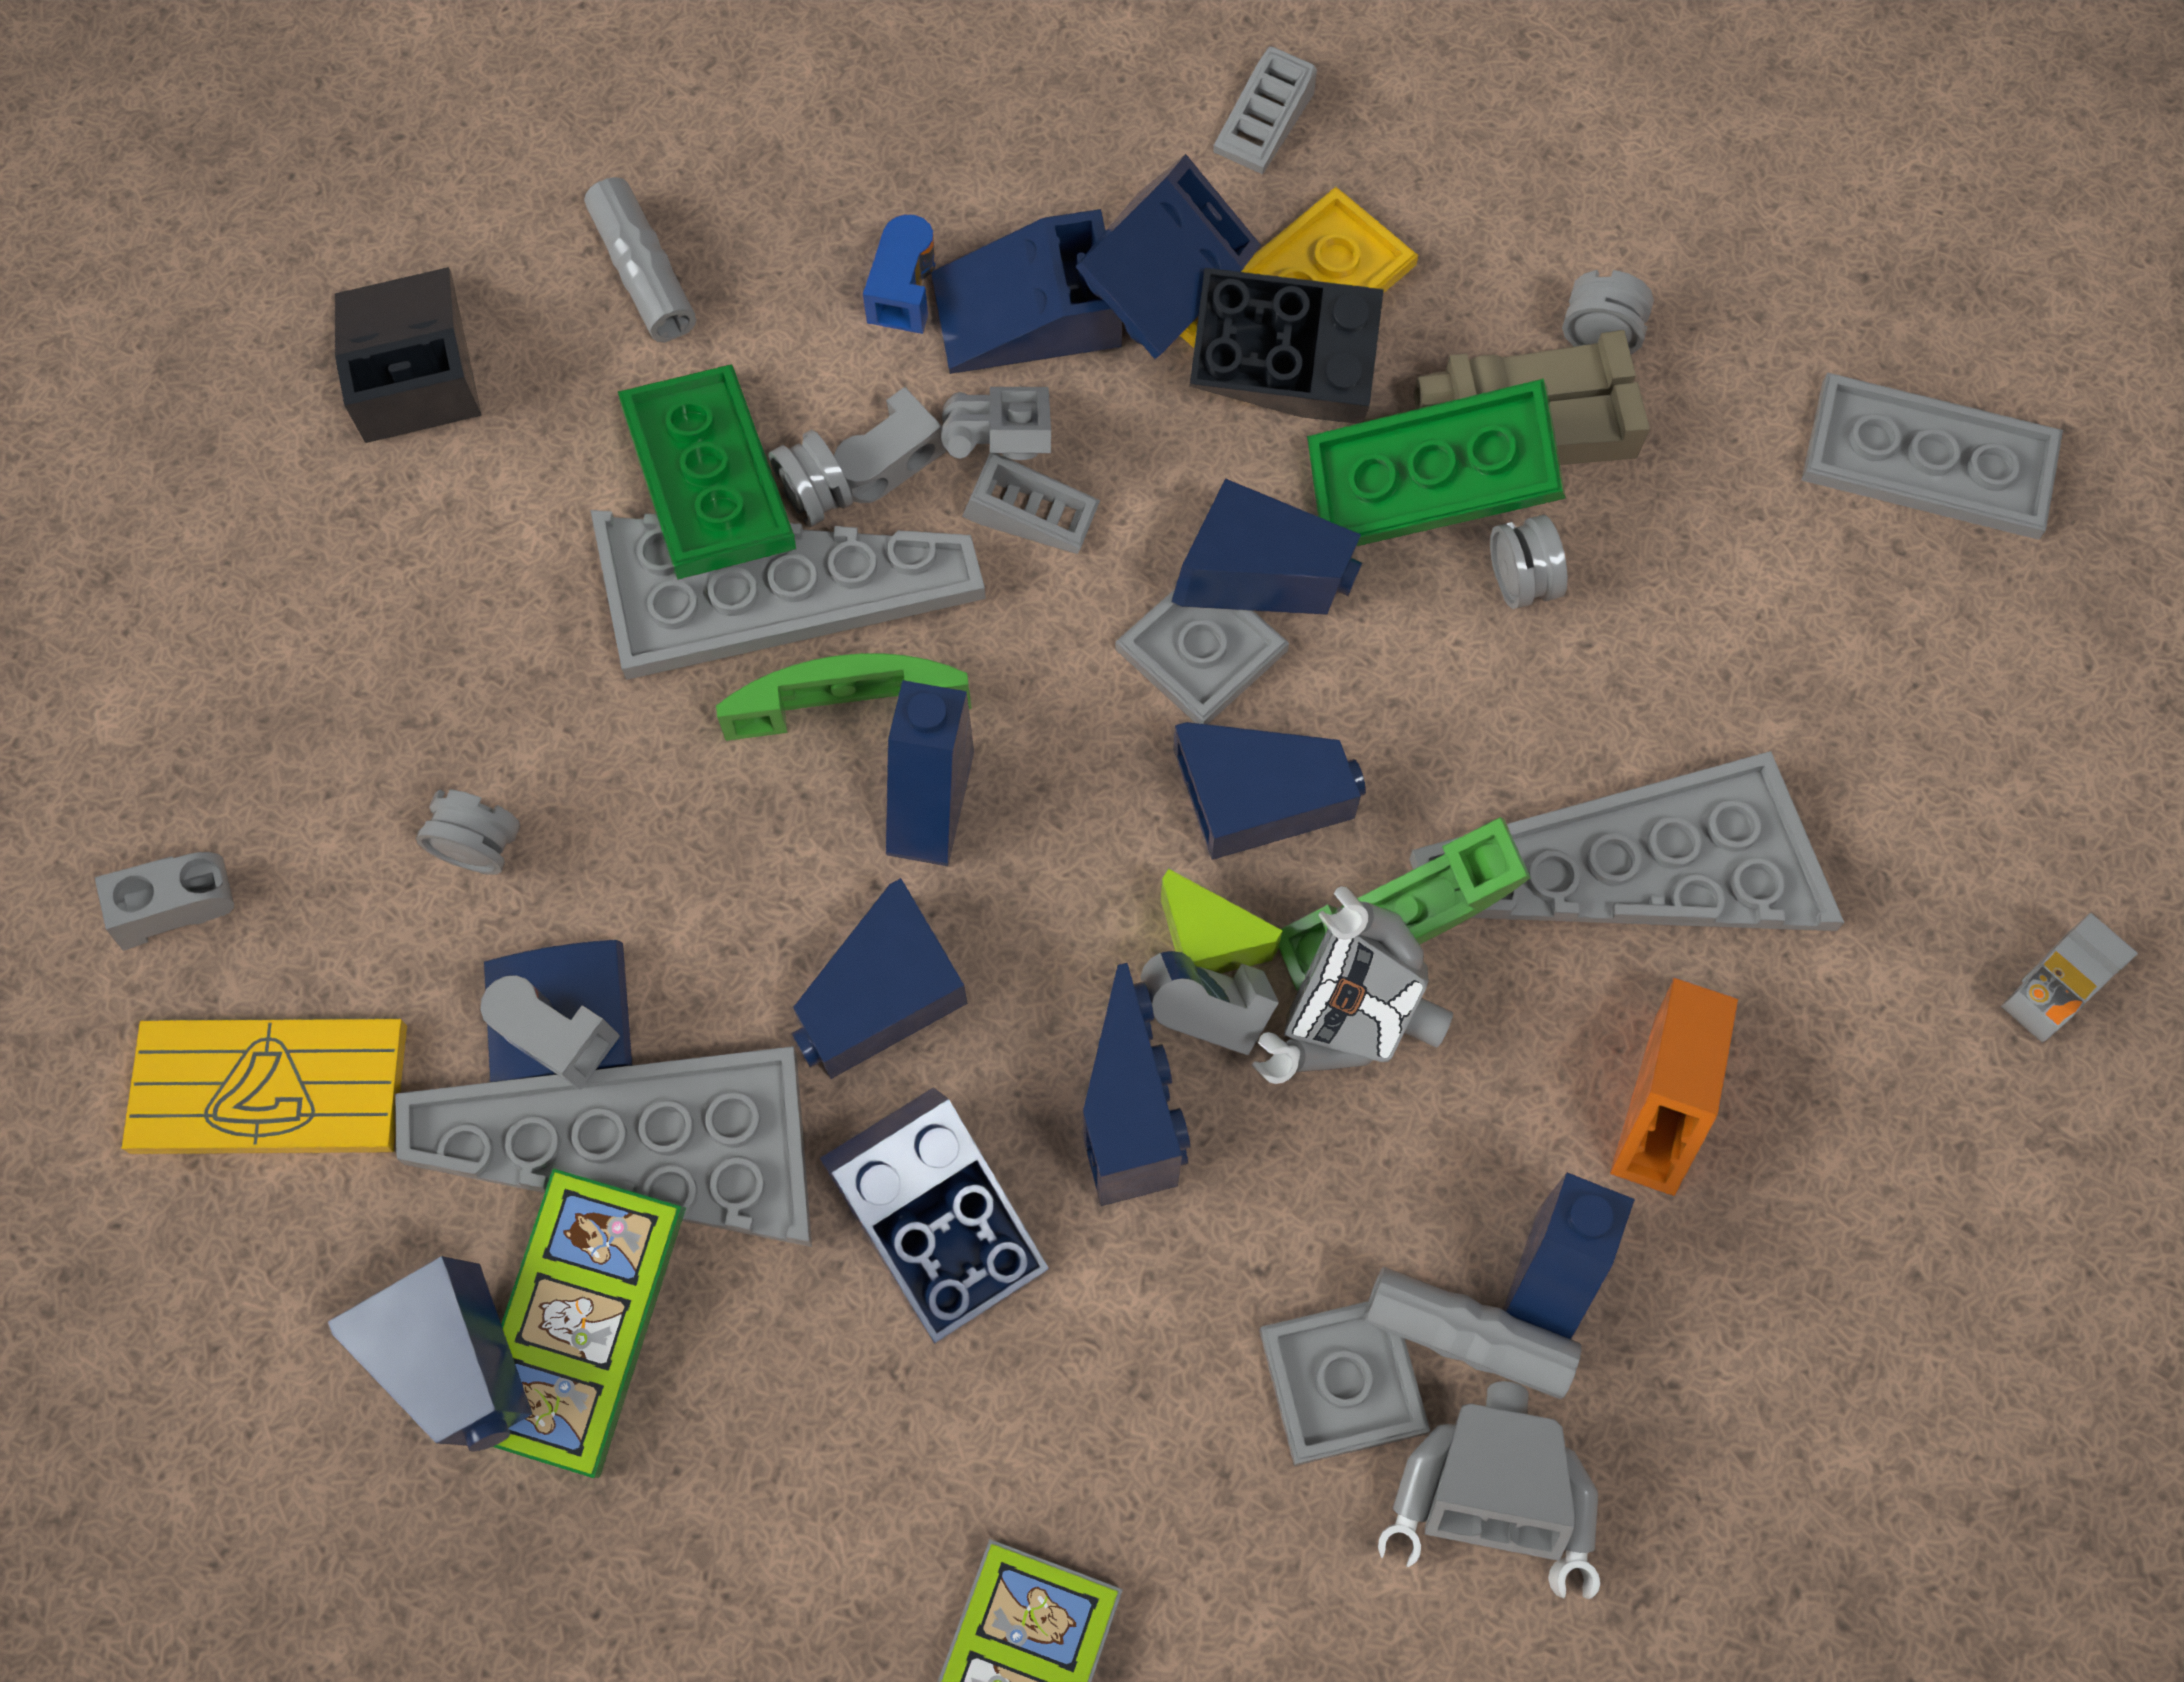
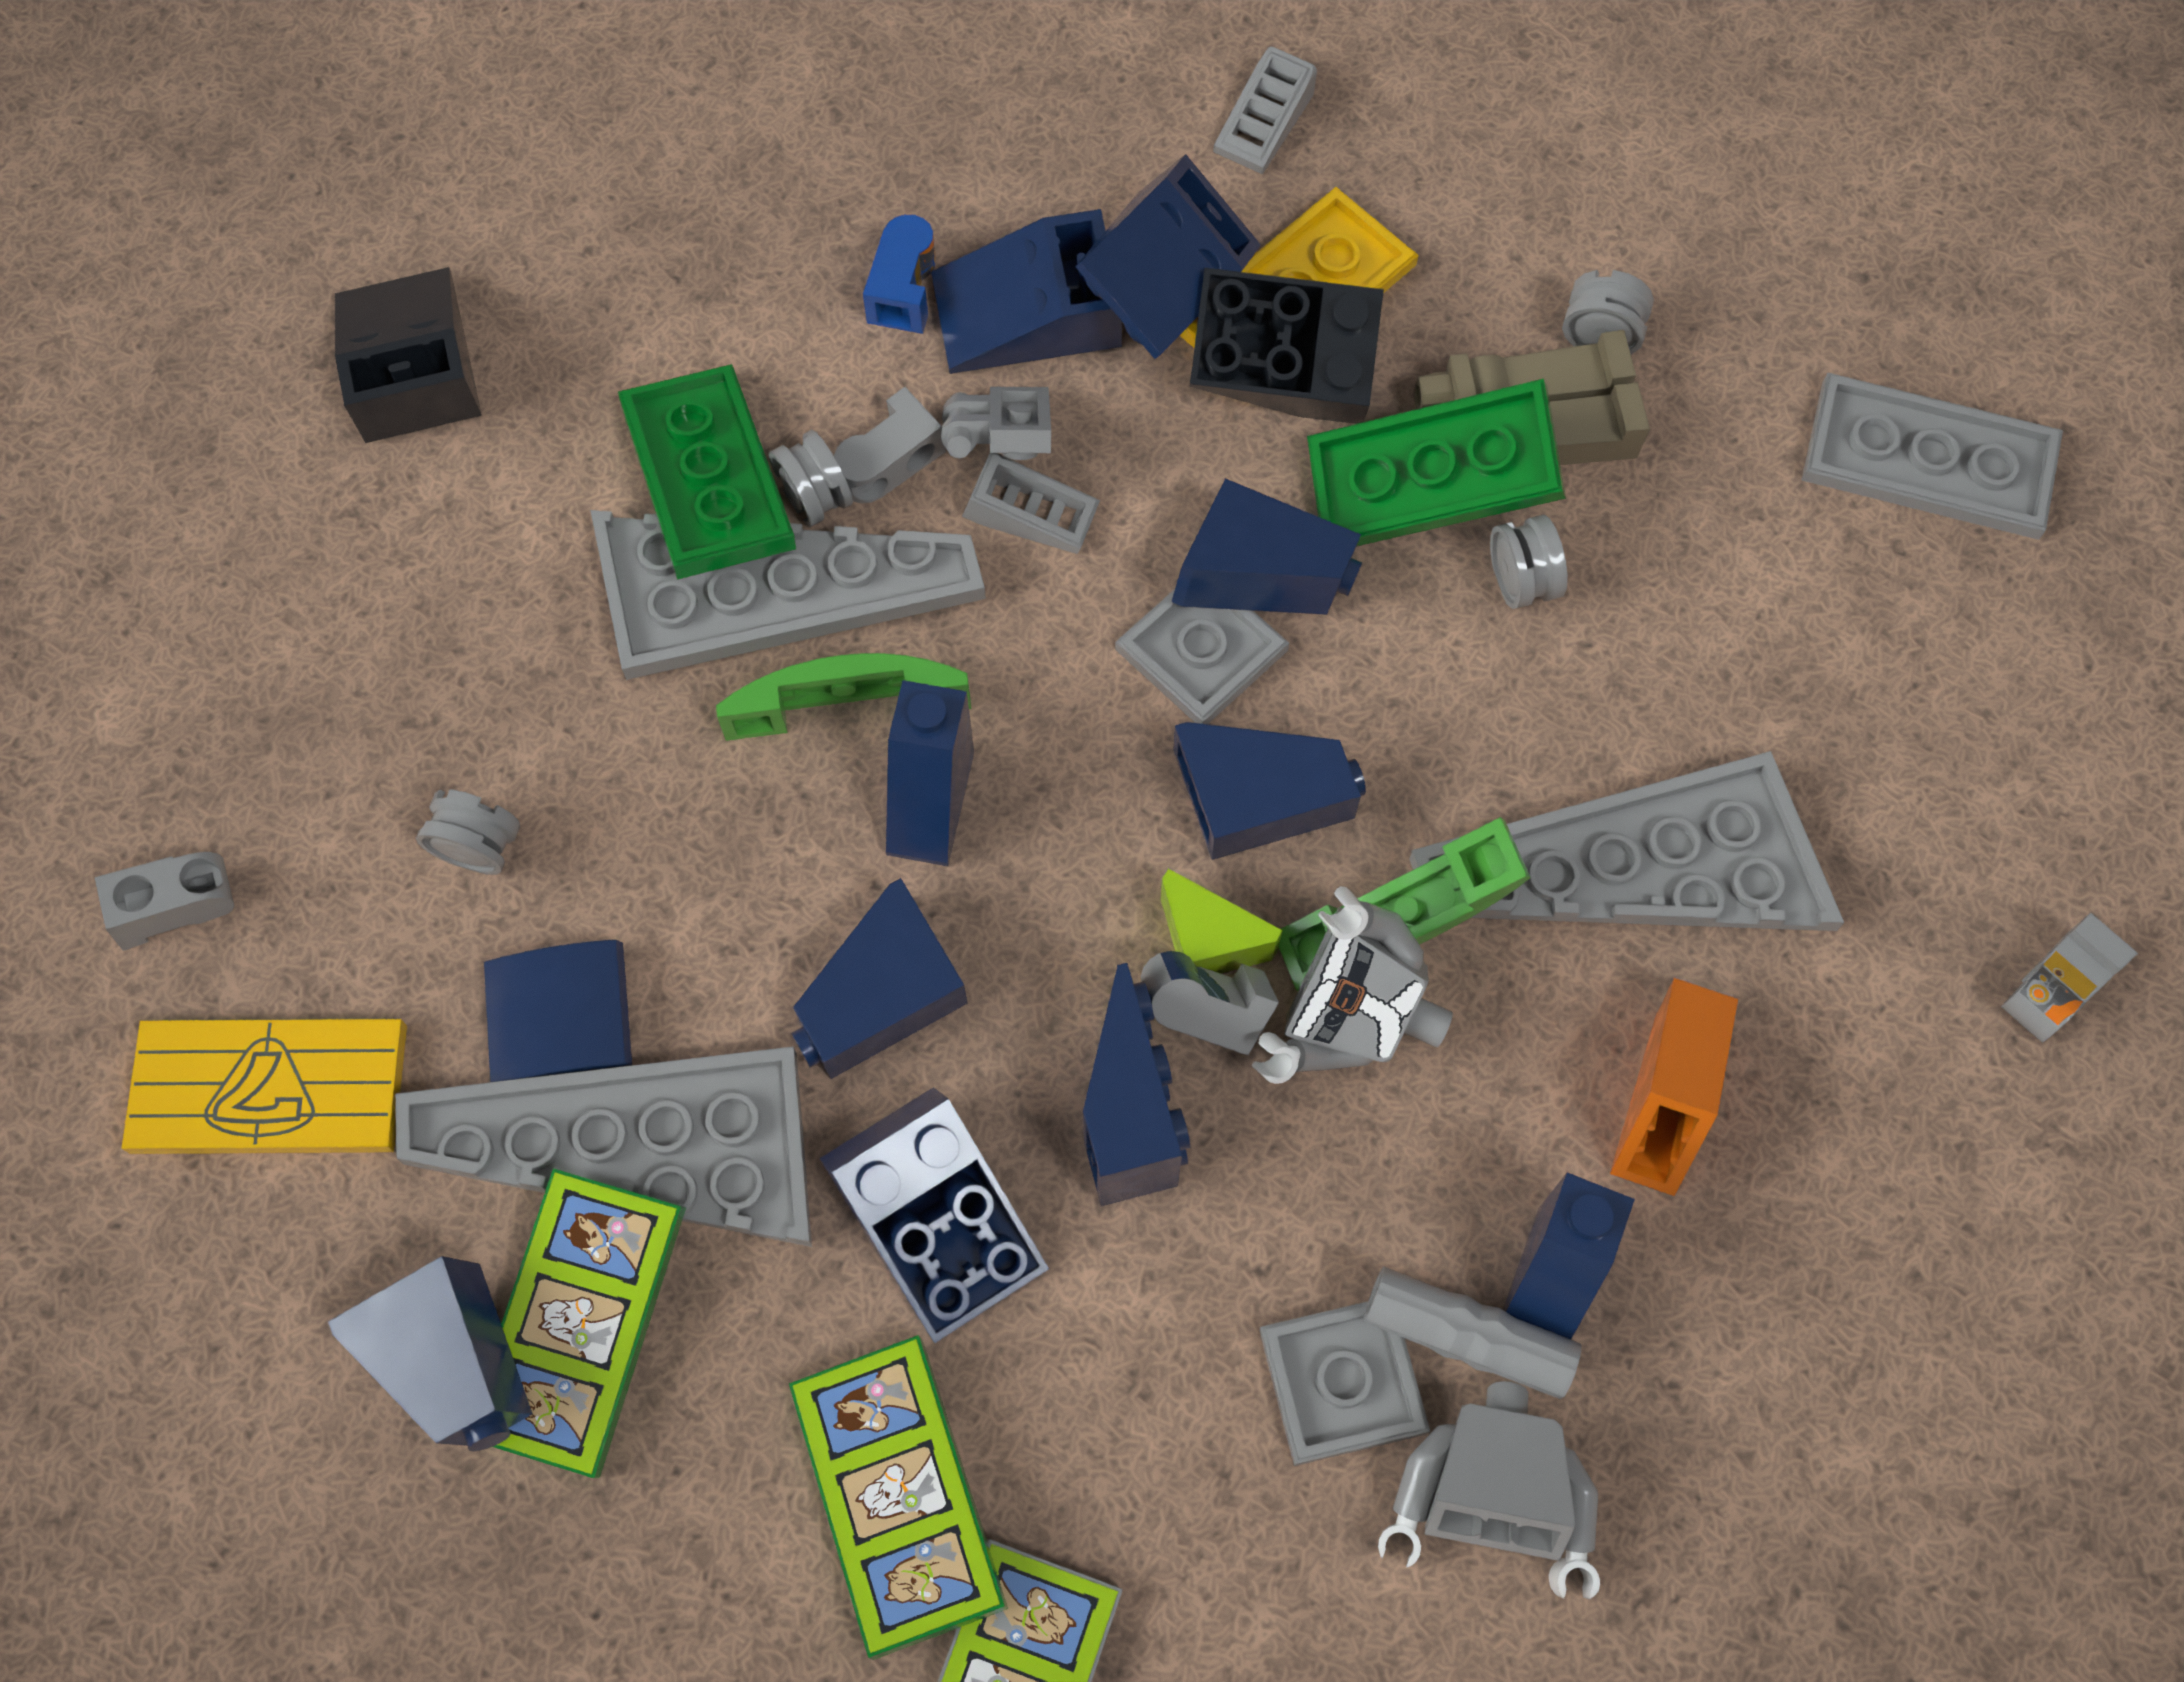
(532, 1025): light grey leg -> none
(640, 259): light grey axle -> none
(897, 1498): none -> tile

